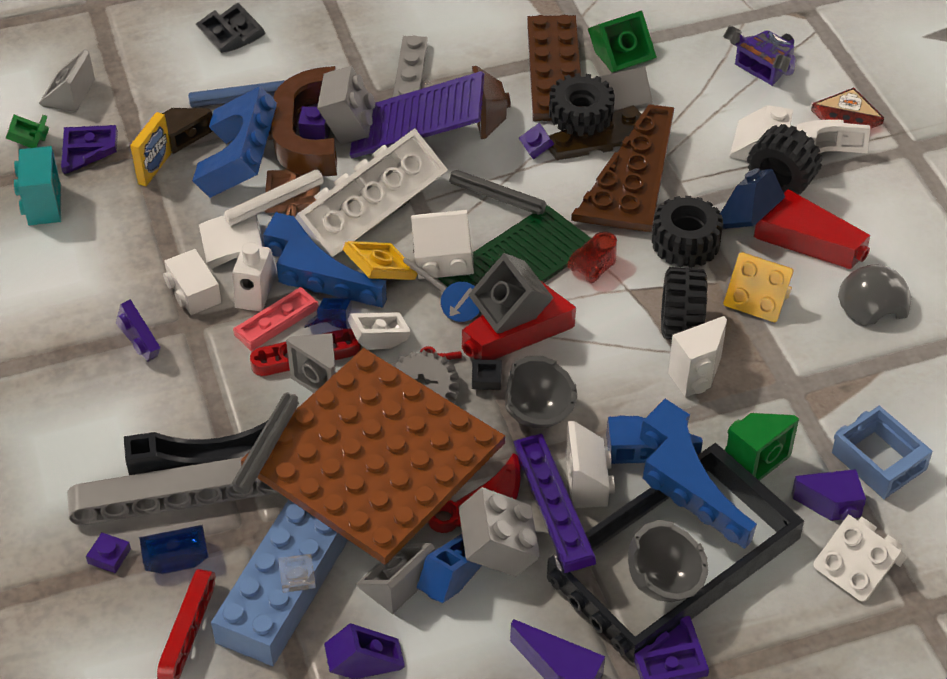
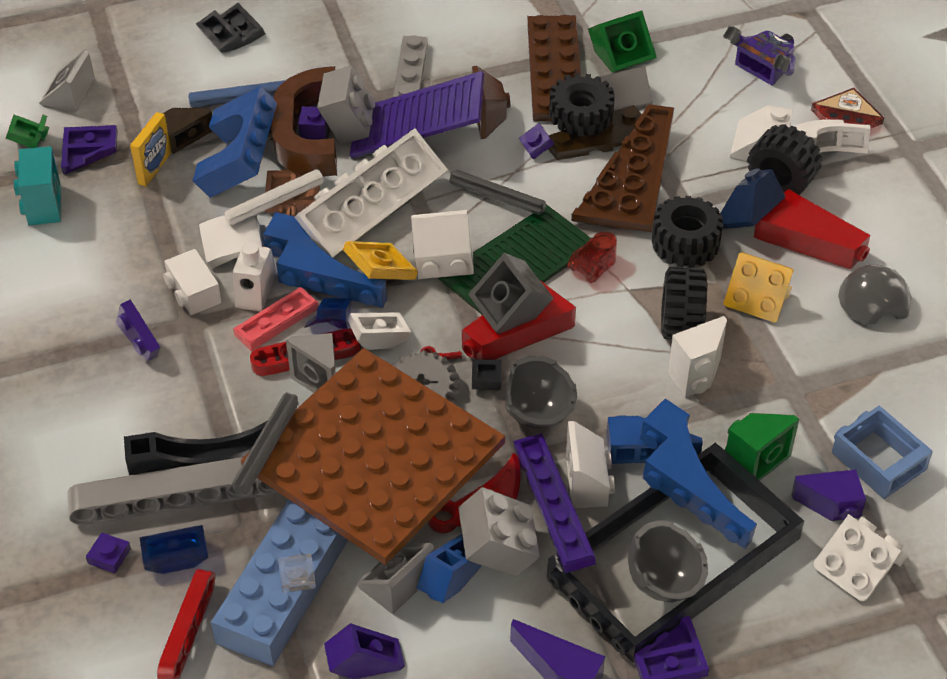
(455, 299): blue piece -> none

